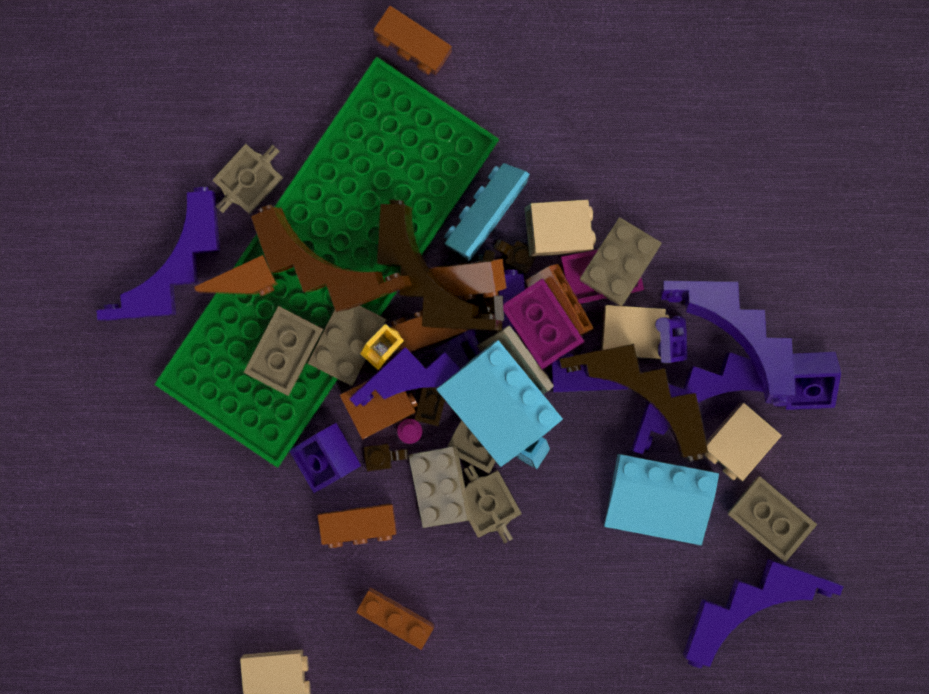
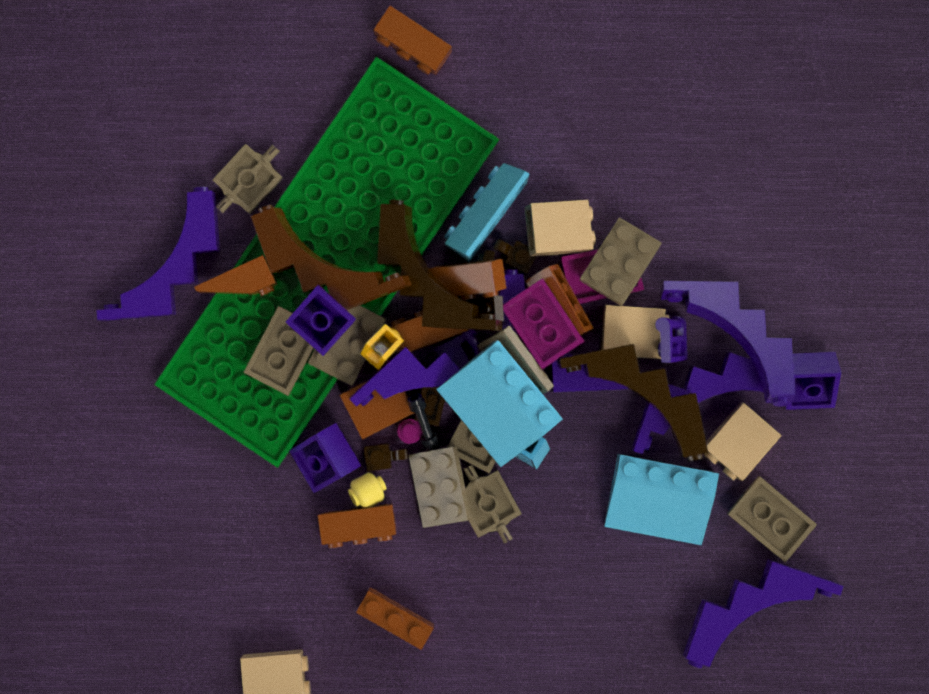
(320, 320): none -> dark purple slope
(367, 490): none -> light yellow head
(417, 405): none -> black bar

